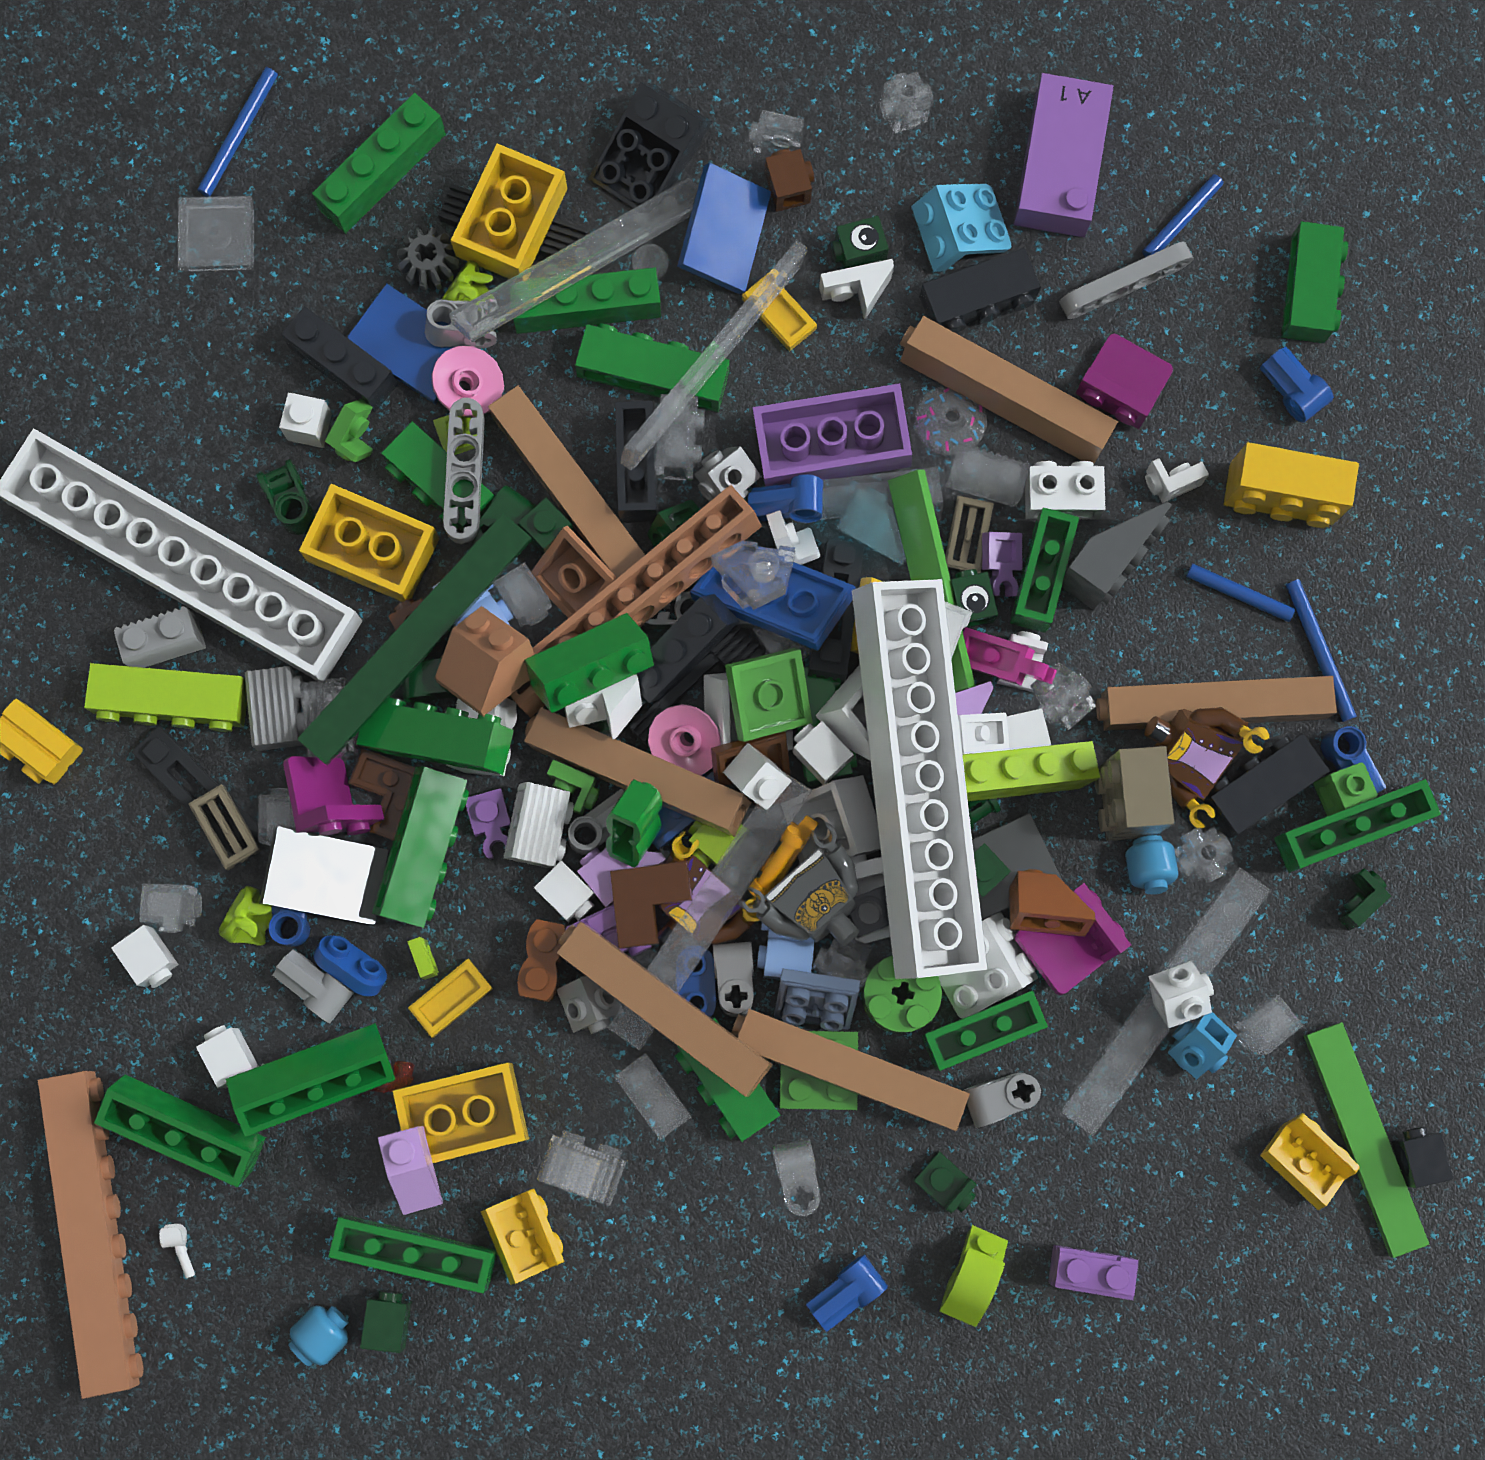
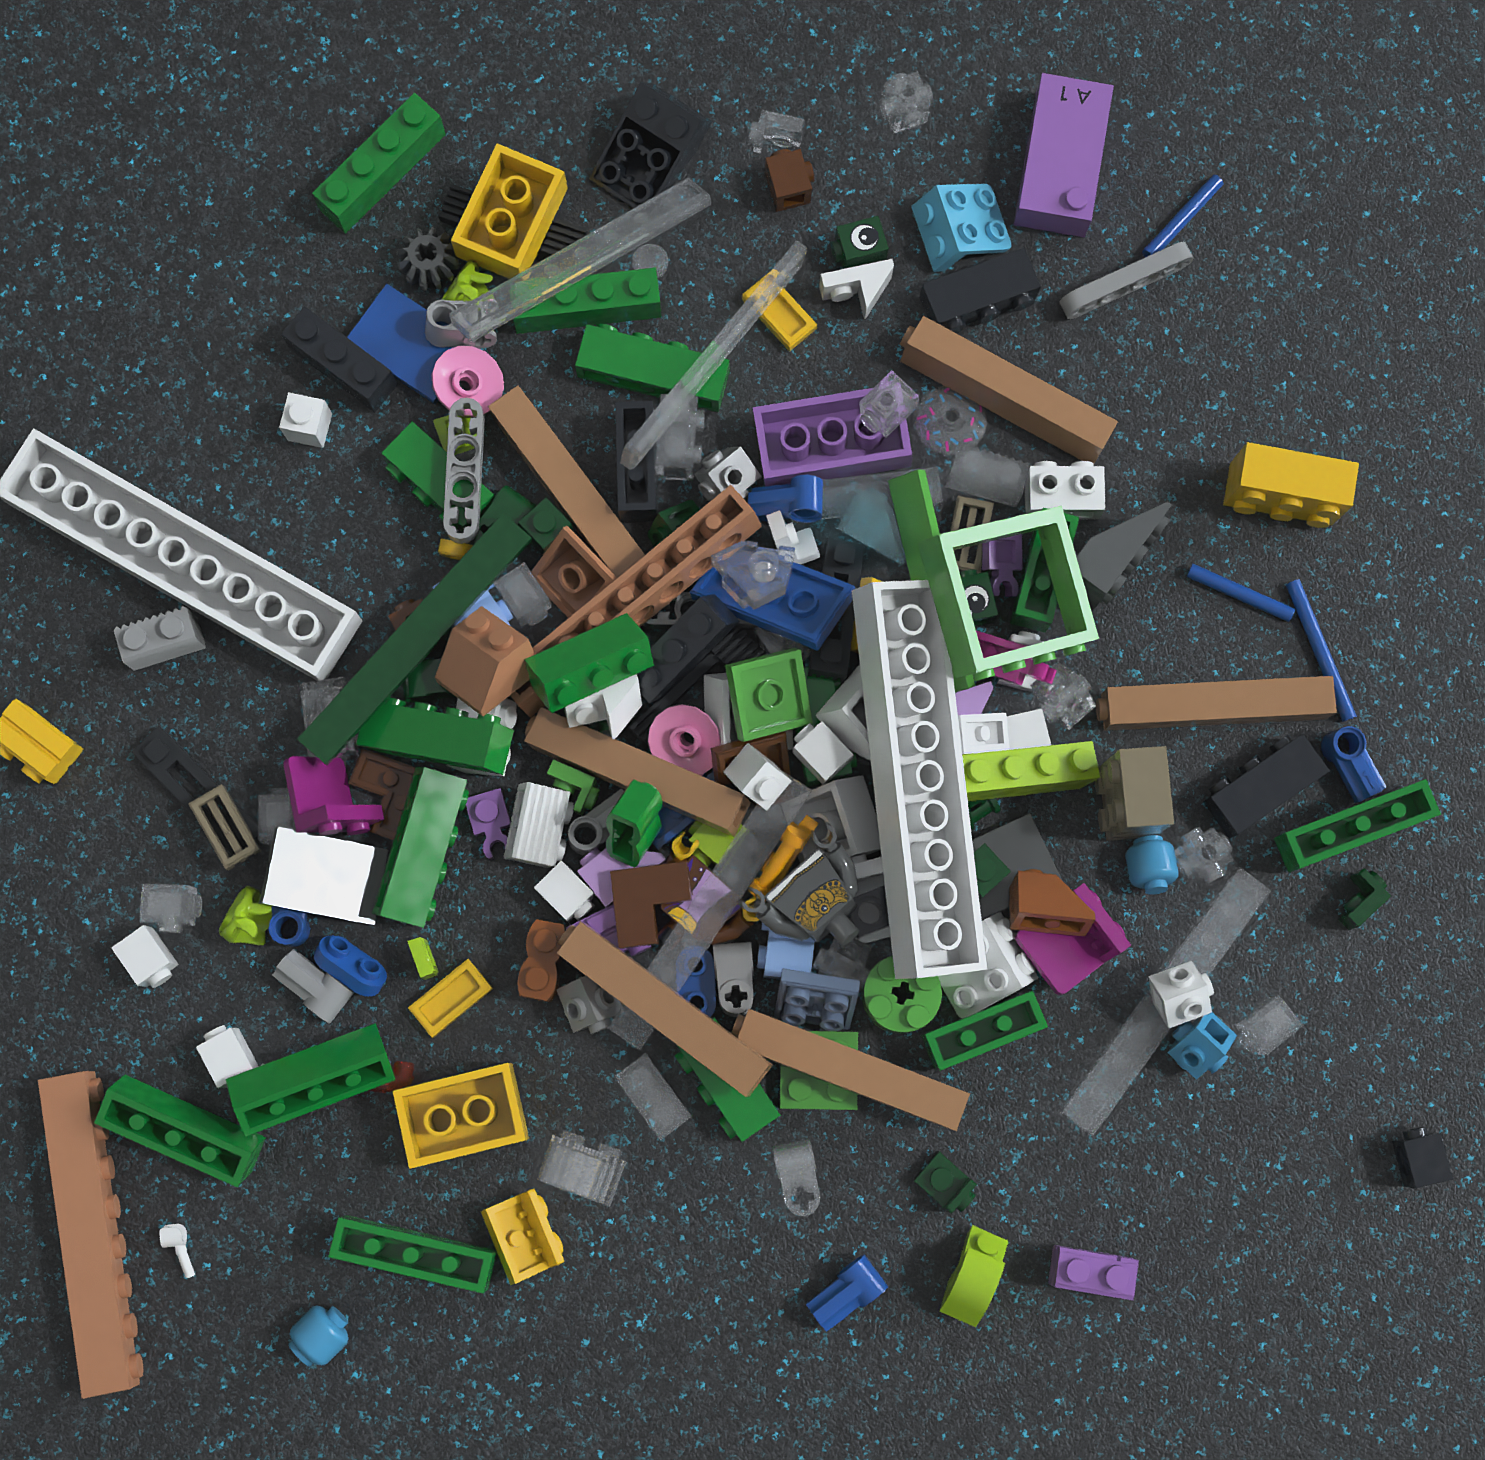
(167, 696): lime brick -> none
(216, 233): clear plate -> none
(237, 132): blue bar -> none
(274, 708): light grey brick -> none
(284, 492): dark green piece -> none
(348, 428): bright green bracket -> none
(369, 543): yellow brick -> none
(386, 1322): dark green brick -> none
(410, 1169): lavender slope -> none
(453, 550): none -> yellow tile
(724, 228): tile -> none
(888, 405): none -> clear brick
(953, 605): none -> bright green window
(994, 1098): light grey piece -> none
(1124, 380): magenta bracket -> none
(1180, 481): white bracket -> none
(1200, 751): torso -> none
(1301, 392): blue piece -> none
(1309, 1160): yellow bracket -> none
(1314, 282): green brick -> none
(1345, 789): bright green bracket -> none
(1366, 1140): bright green tile -> none

